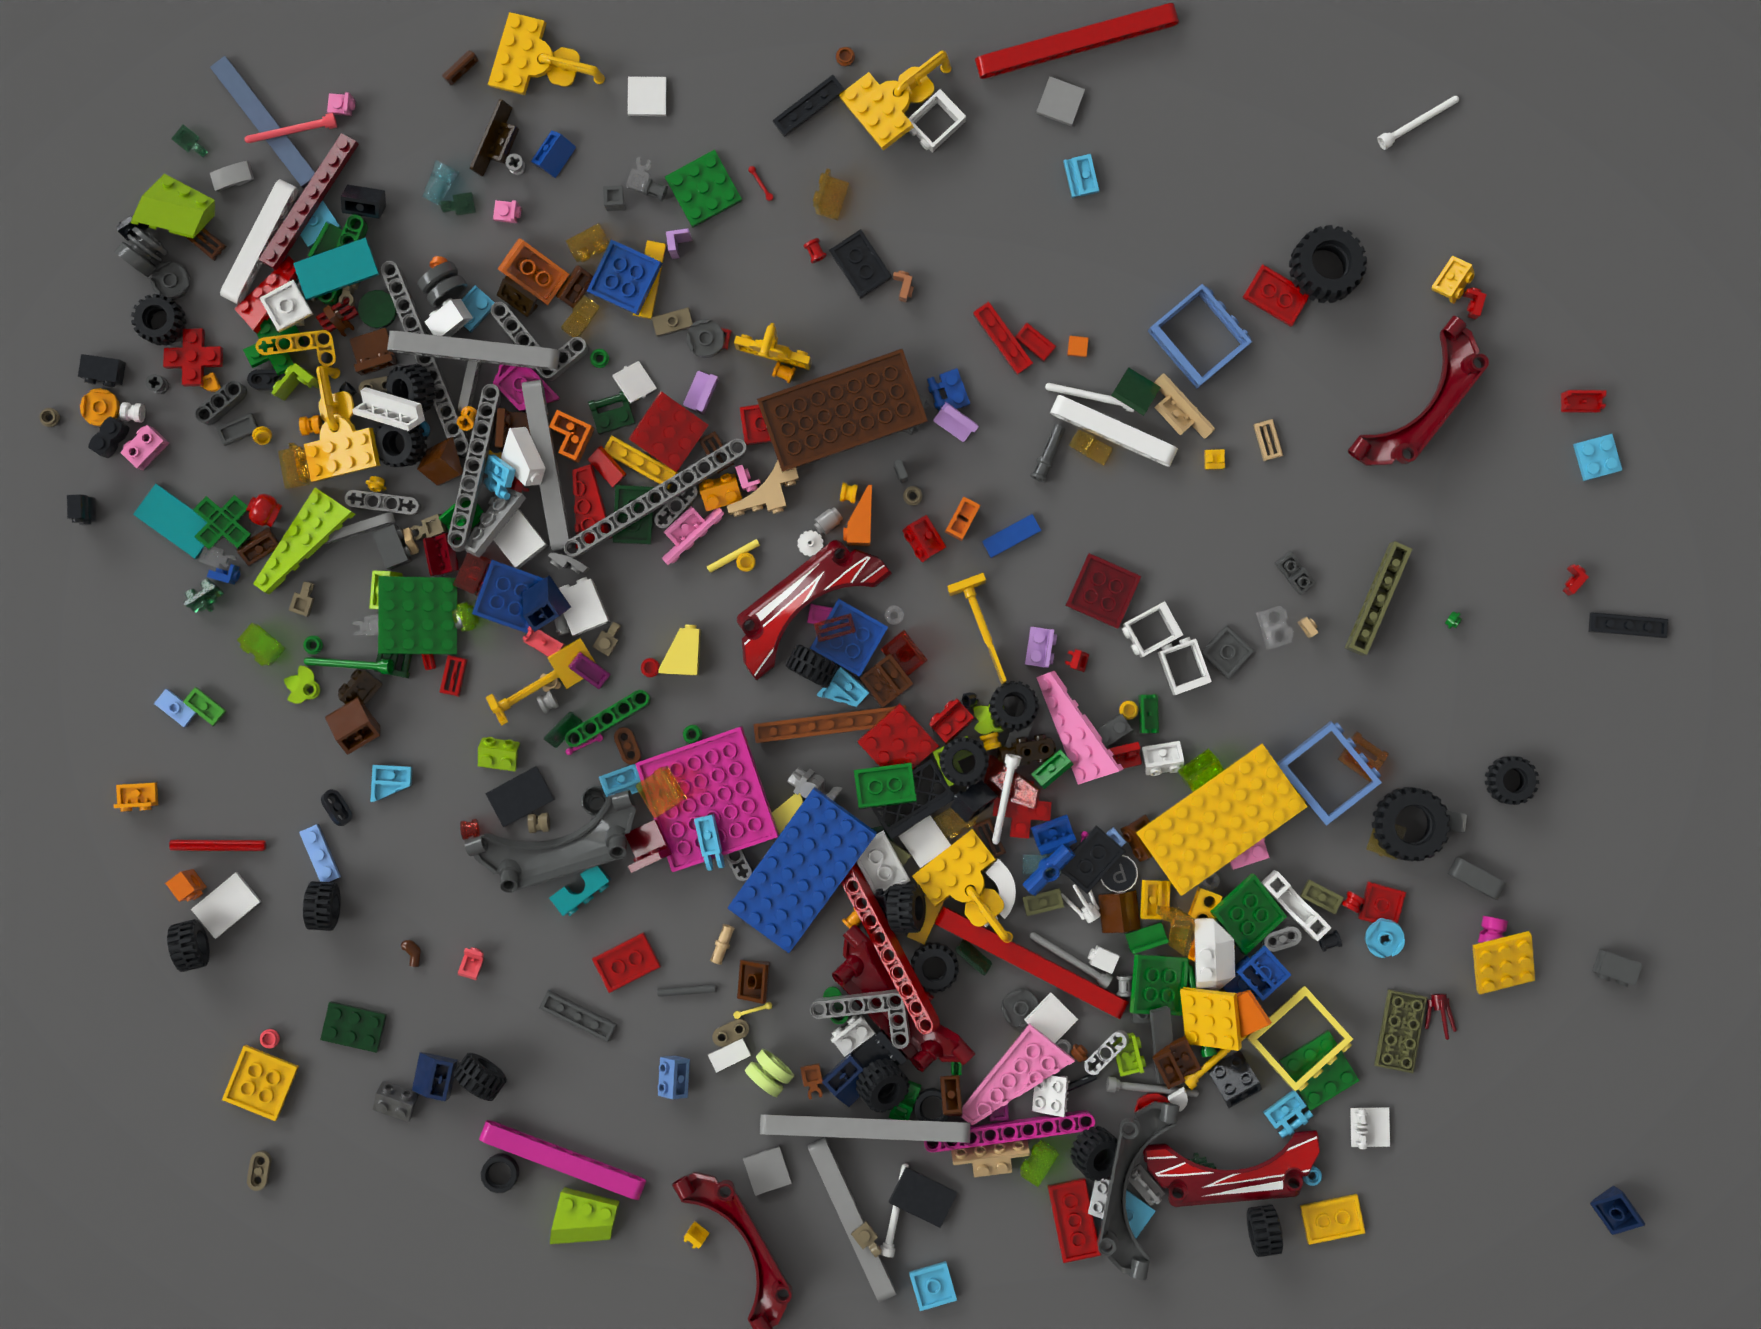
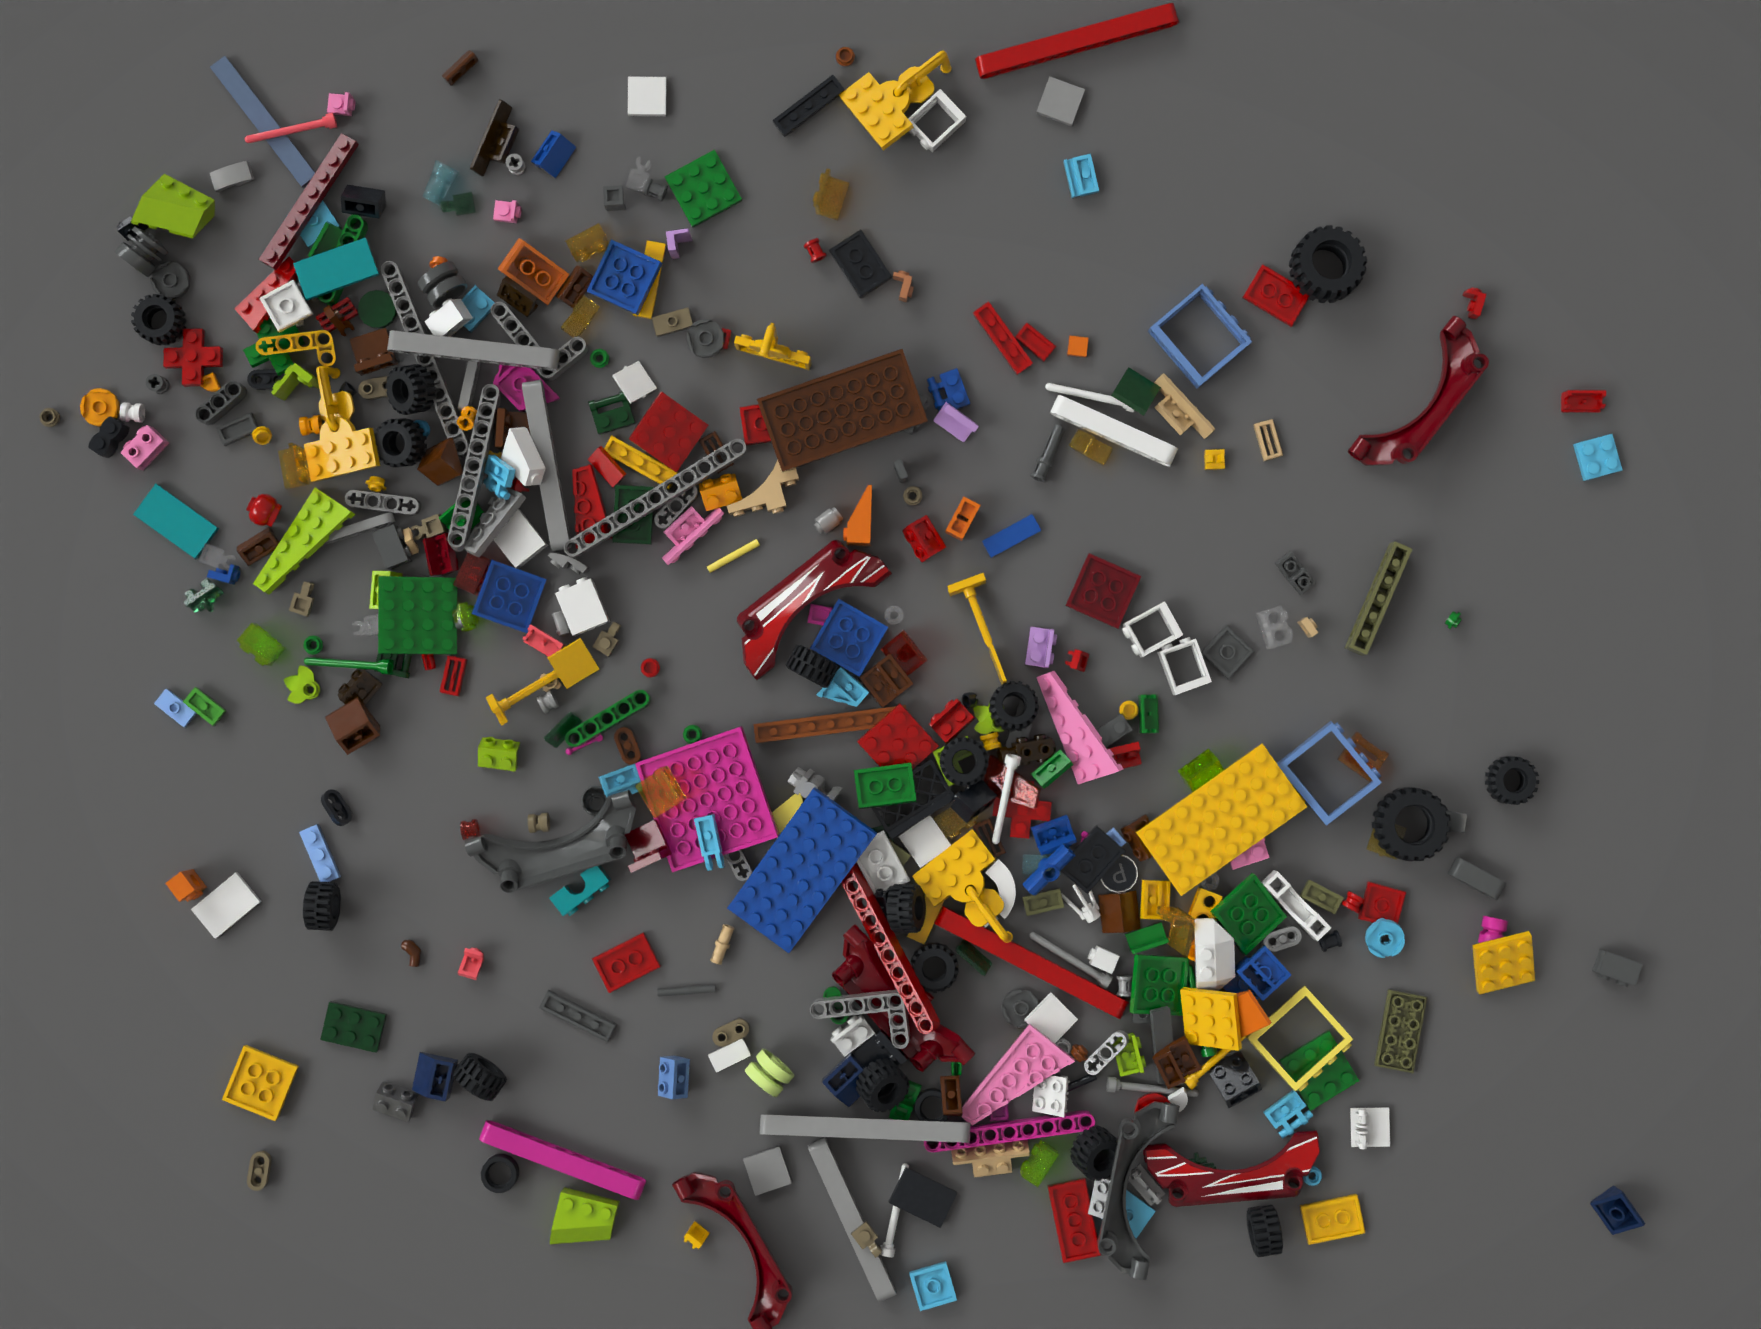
(81, 509): black brick -> none
(101, 369): black brick -> none
(136, 795): light orange bracket -> none
(188, 140): clear green plate -> none
(188, 945): black tyre -> none
(217, 251): reddish brown tile -> none
(217, 845): red axle -> none
(221, 522): green plate -> none
(268, 222): white beam -> none
(269, 1038): coral plate -> none
(347, 293): dark tan plate -> none
(389, 407): white fence -> none
(389, 780): medium azure wing -> none
(520, 796): black tile -> none
(523, 49): yellow plate -> none
(543, 603): dark blue slope -> none
(576, 432): orange brick -> none
(589, 670): magenta tile -> none
(683, 653): light yellow slope -> none
(701, 392): lavender panel -> none
(737, 1014): light yellow hinge -> none
(744, 476): bright pink bracket -> none
(745, 562): yellow plate -> none
(753, 981): reddish brown slope -> none
(769, 197): red hinge -> none
(783, 372): light orange bush -> none
(810, 543): white piece -> none
(812, 1077): dark orange plate -> none
(819, 632): clear red tile -> none
(848, 492): yellow wheel -> none
(852, 919): light orange bush -> none
(1163, 758): white bracket -> none
(1387, 139): white piece -> none
(1440, 1002): dark red plant -> none
(1454, 279): yellow bracket -> none
(1576, 582): red bracket -> none
(1628, 625): black tile -> none

